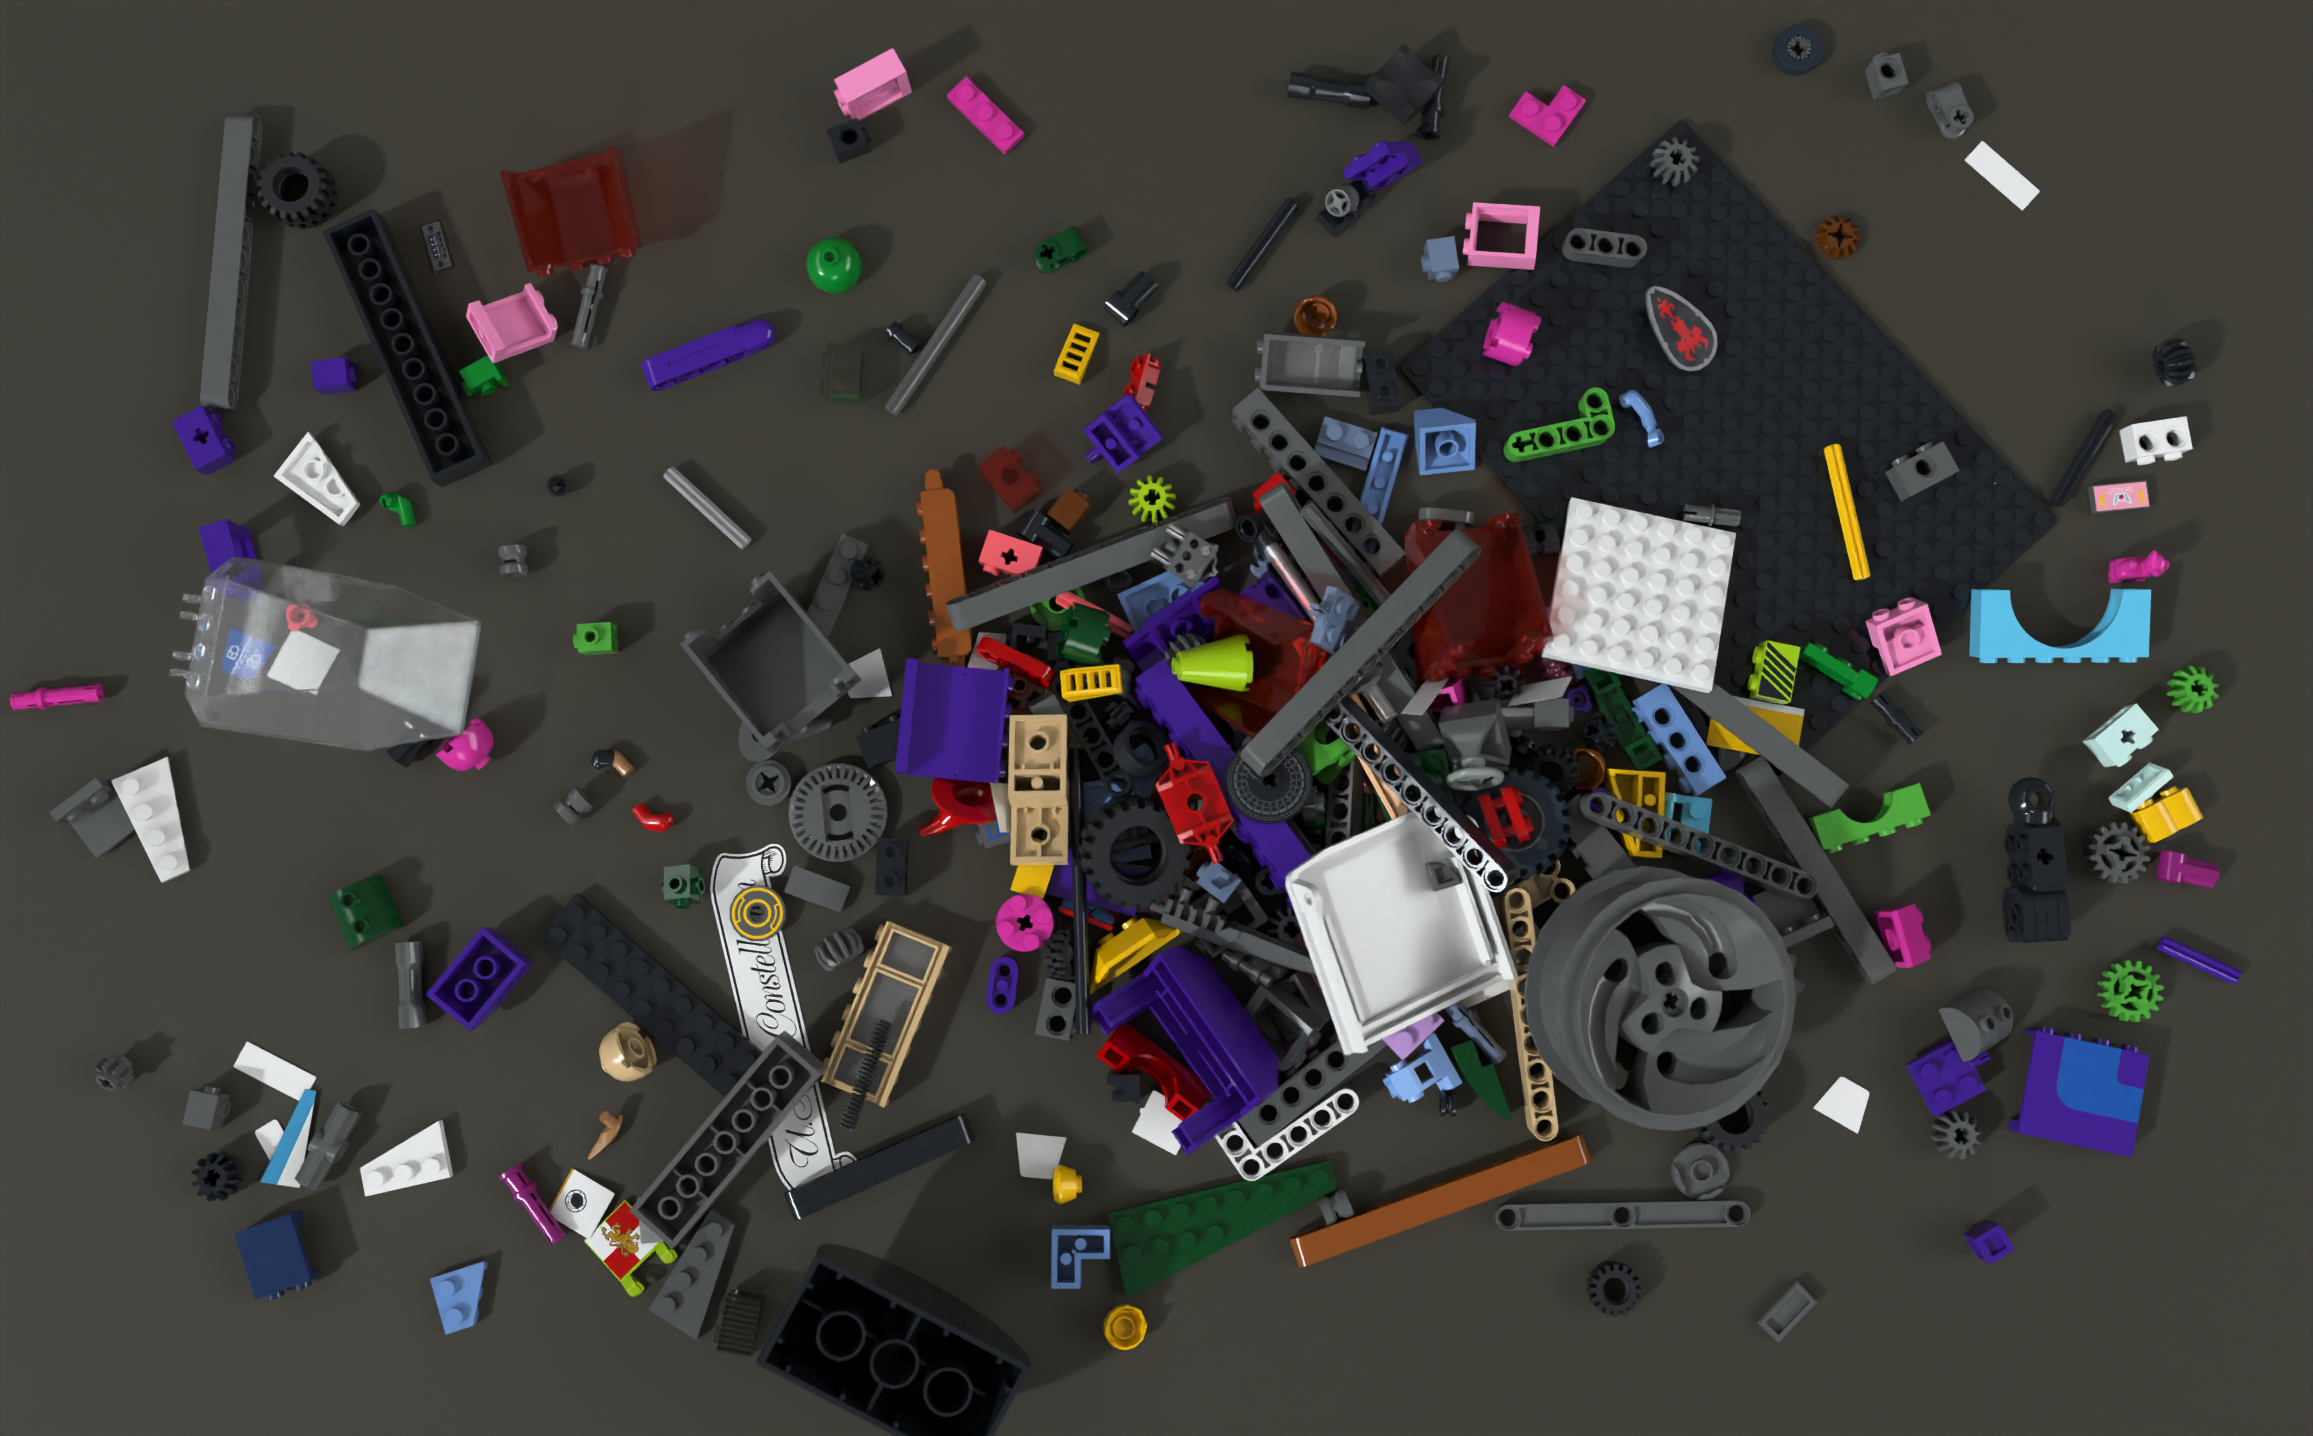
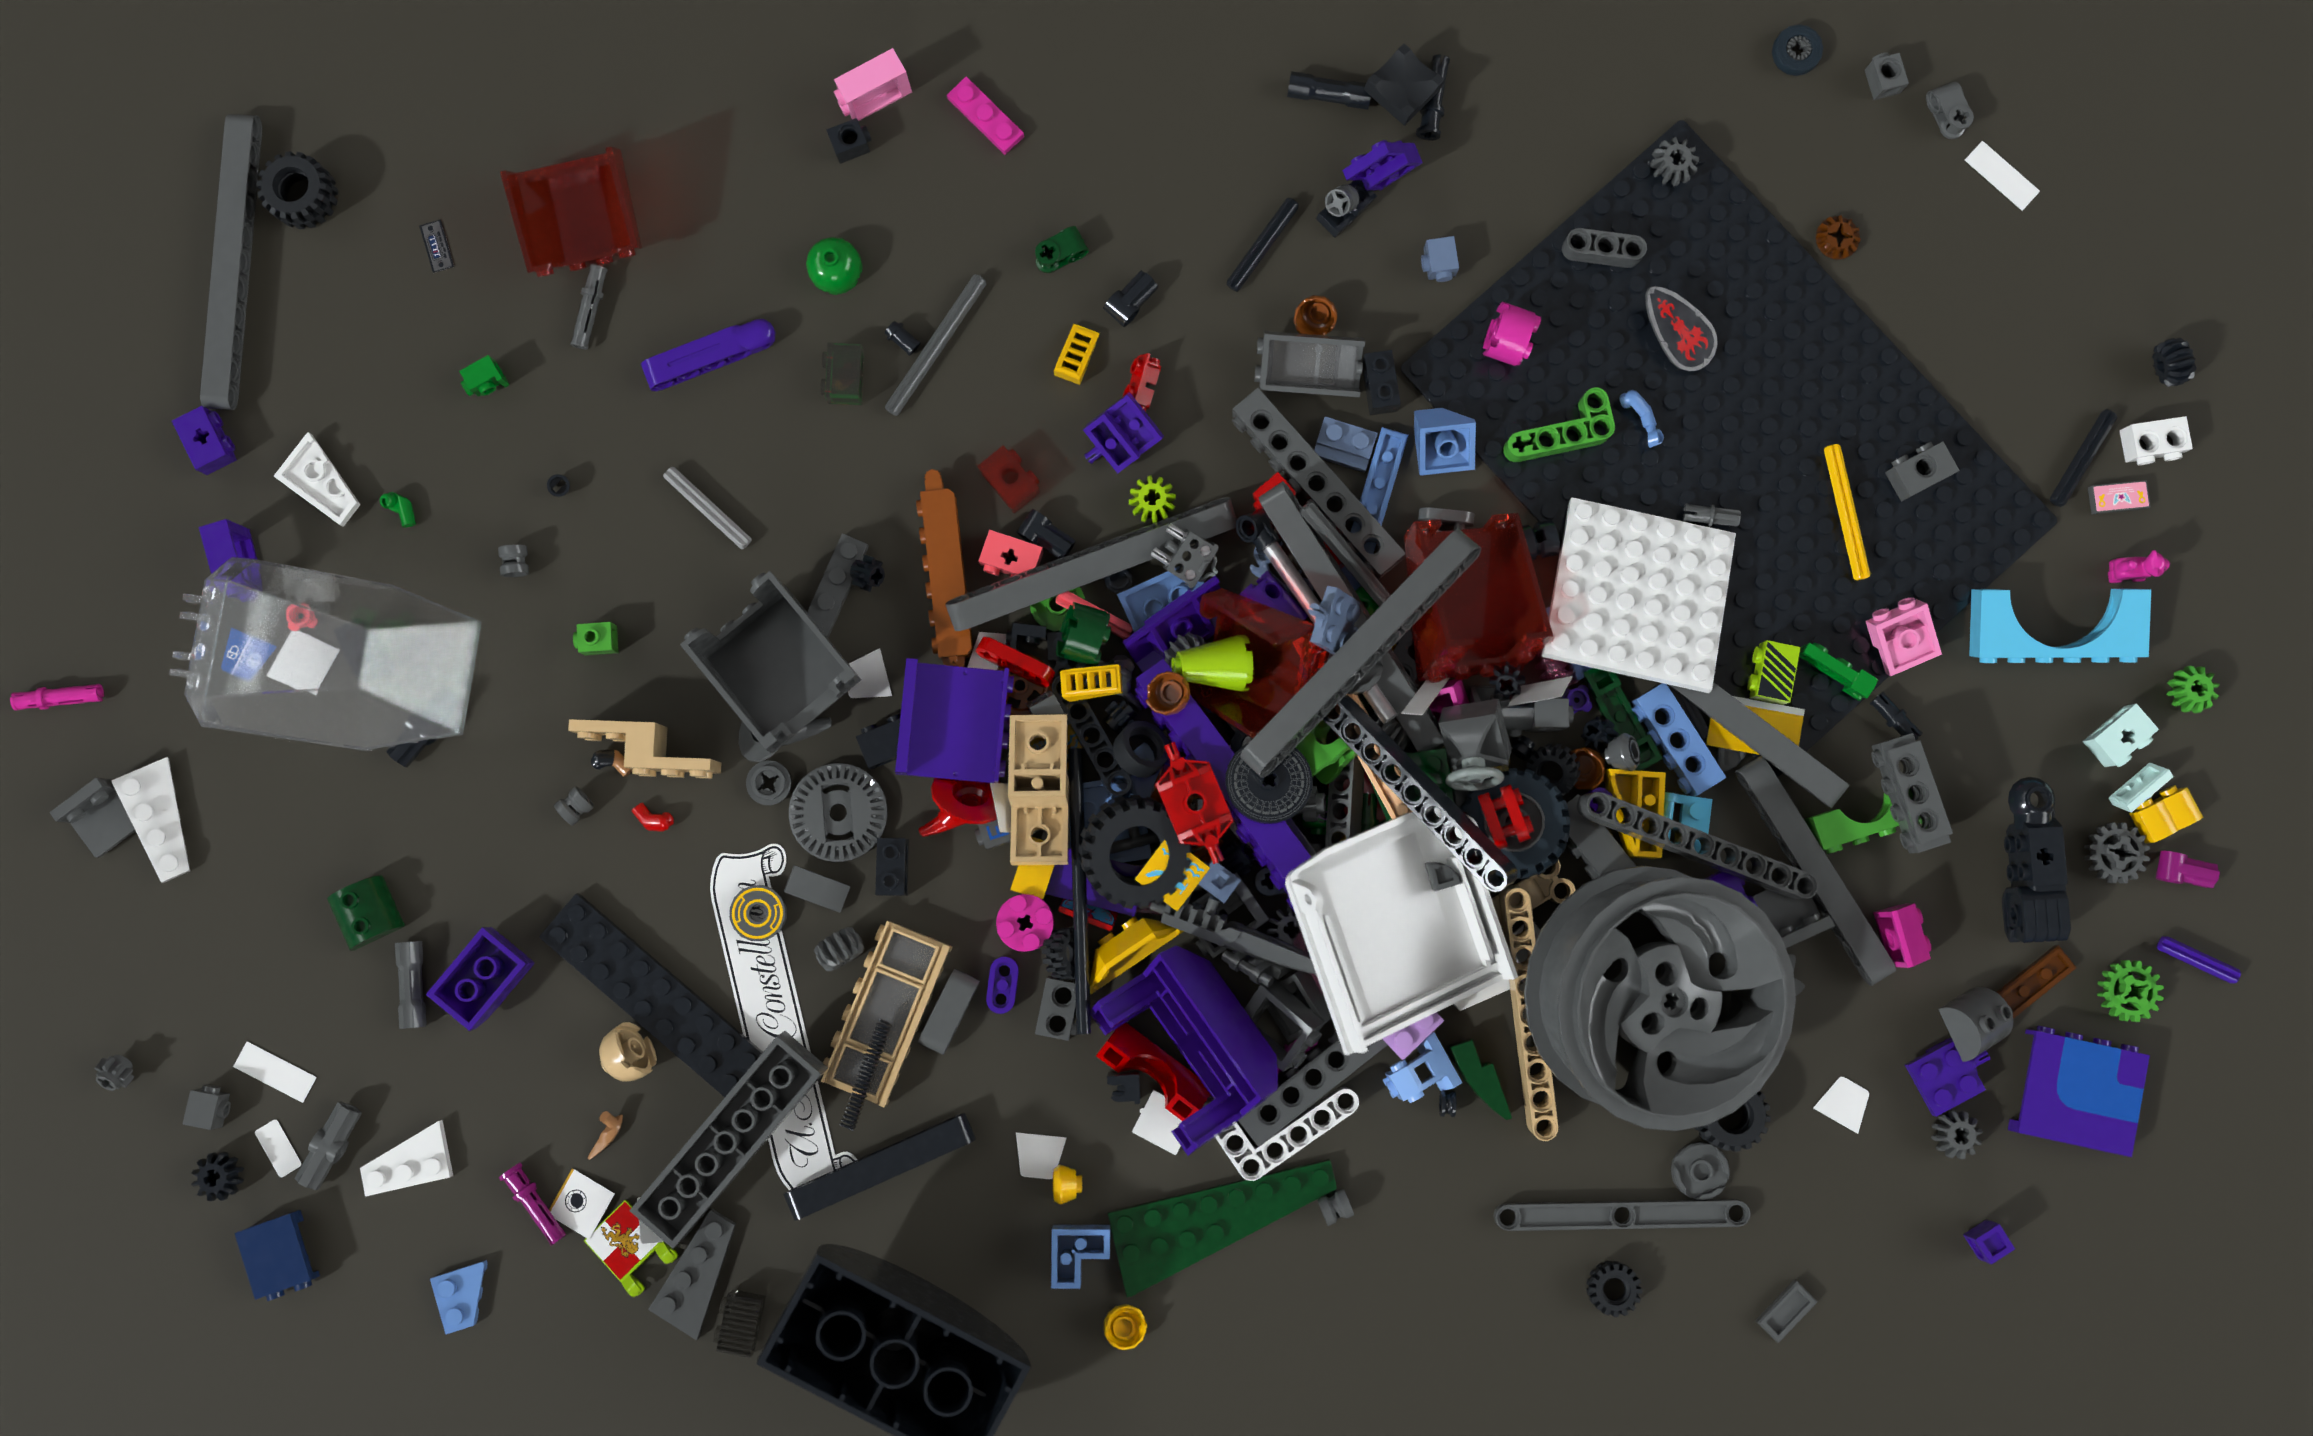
(292, 1146): dark azure sticker -> none
(334, 376): dark purple brick -> none
(407, 348): black brick -> none
(469, 749): dark pink cylinder -> none
(512, 324): bright pink panel -> none
(645, 748): none -> tan bracket
(682, 886): dark green brick -> none
(949, 1011): none -> dark grey beam
(1069, 509): reddish brown brick -> none
(1156, 866): none -> yellow sticker
(1168, 693): none -> dark orange hair
(1440, 1199): dark orange beam -> none
(1464, 1019): sand blue pin -> none
(1507, 214): bright pink window -> none
(1551, 120): dark pink plate -> none
(1623, 753): none -> dark grey cone
(1925, 800): none -> dark grey brick
(2036, 979): none -> reddish brown tile

